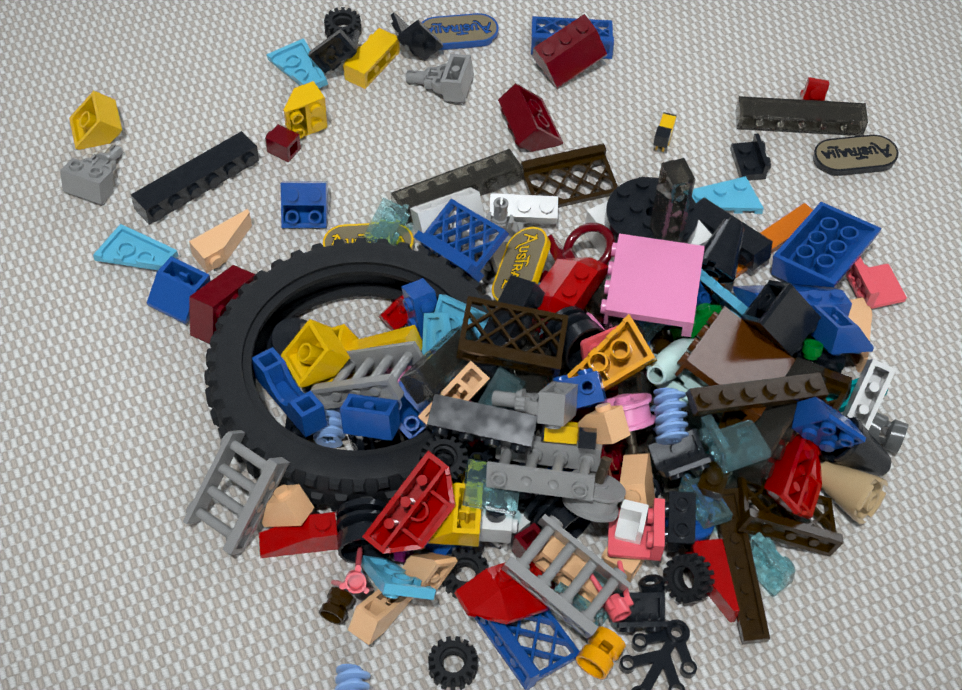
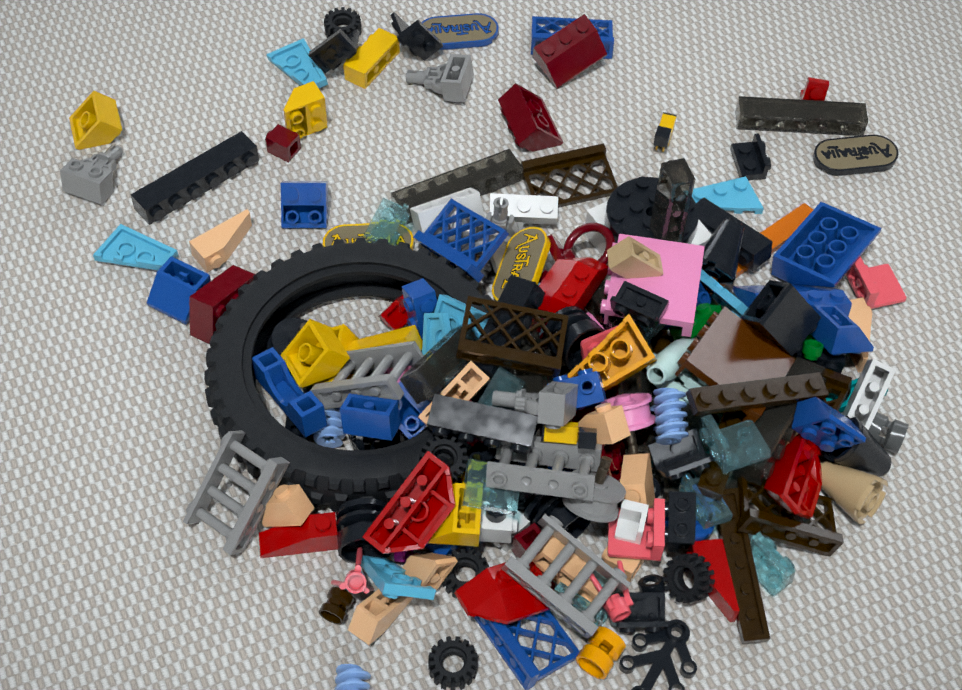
(634, 260): none -> tan slope
(641, 305): none -> black bracket

